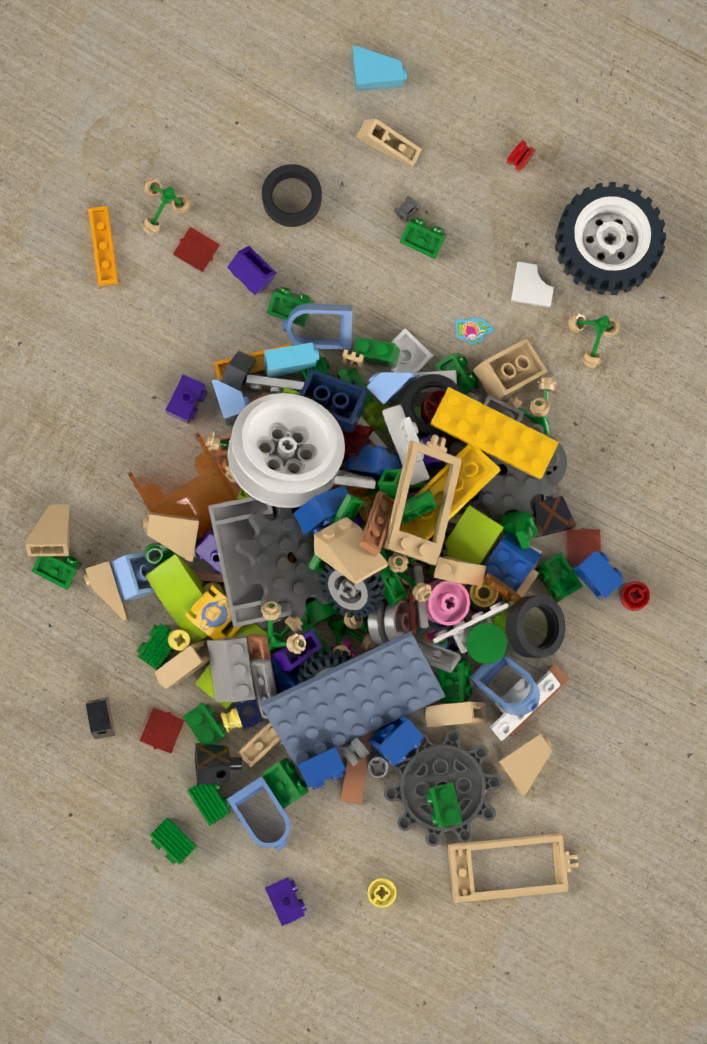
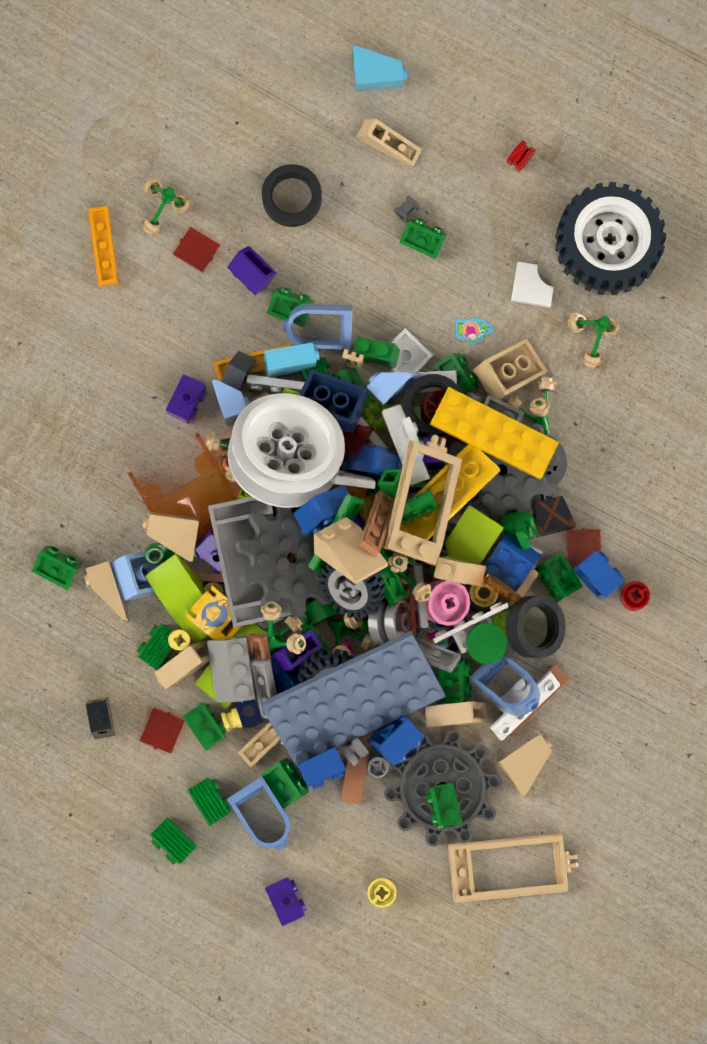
(51, 533): tan slope -> none
(214, 763): black torso -> none

